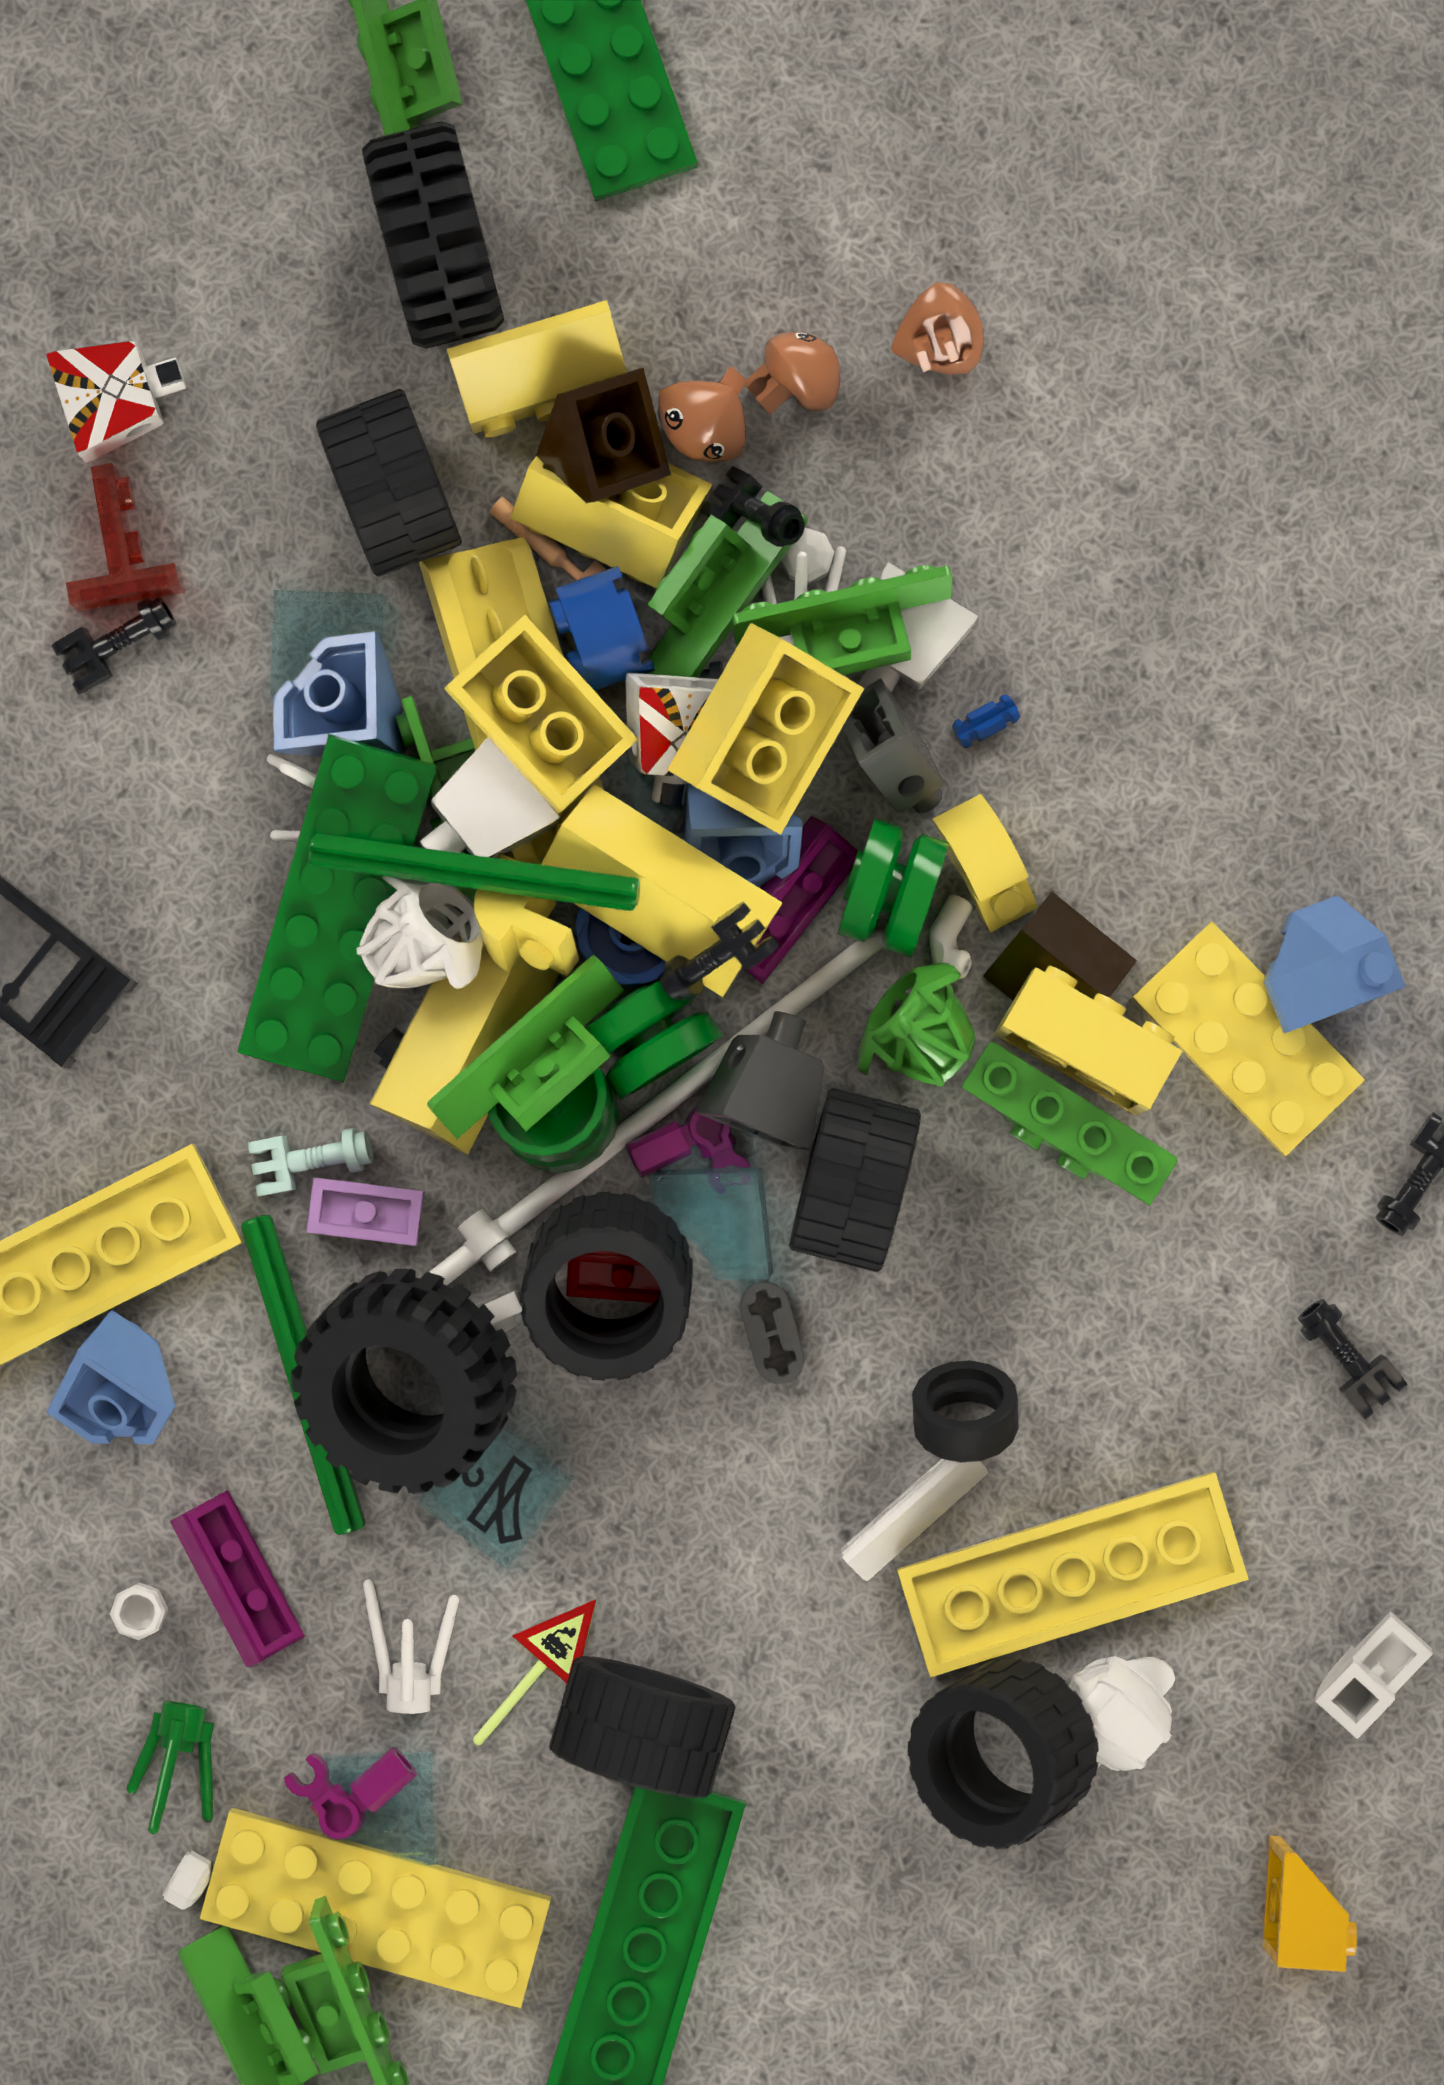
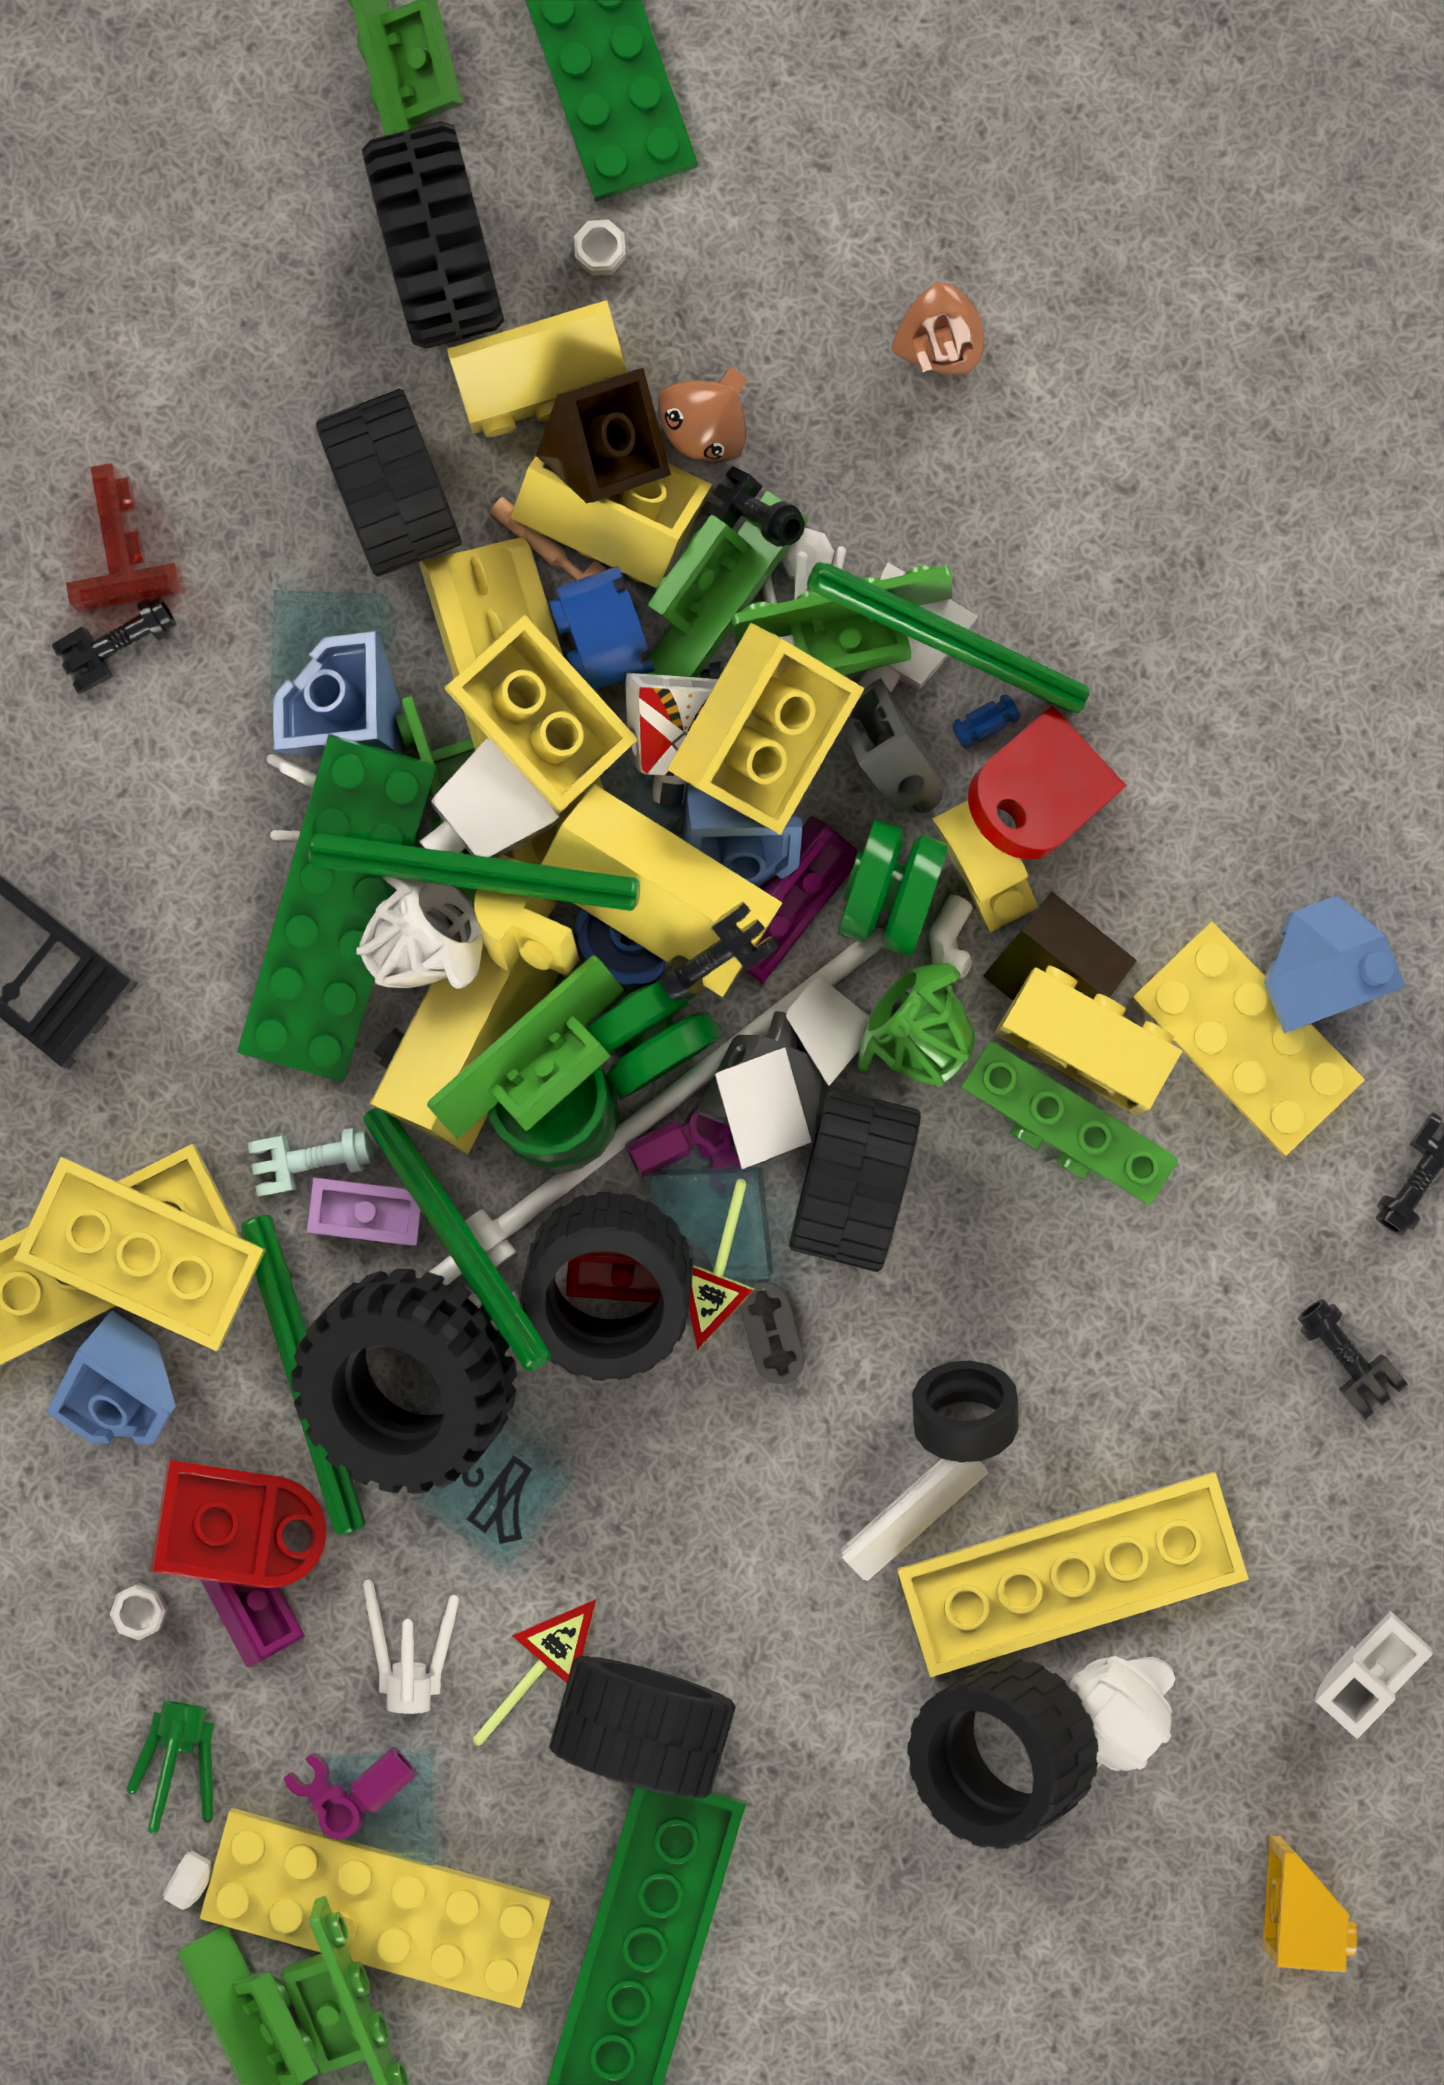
(111, 394): torso -> none
(139, 1254): none -> light yellow plate
(231, 1526): none -> red tile
(458, 1240): none -> green axle
(600, 247): none -> white tile
(712, 1294): none -> piece
(763, 1107): none -> white sticker
(799, 367): nougat piece -> none
(827, 1027): none -> white sticker
(947, 637): none -> green axle
(1045, 783): none -> red tile

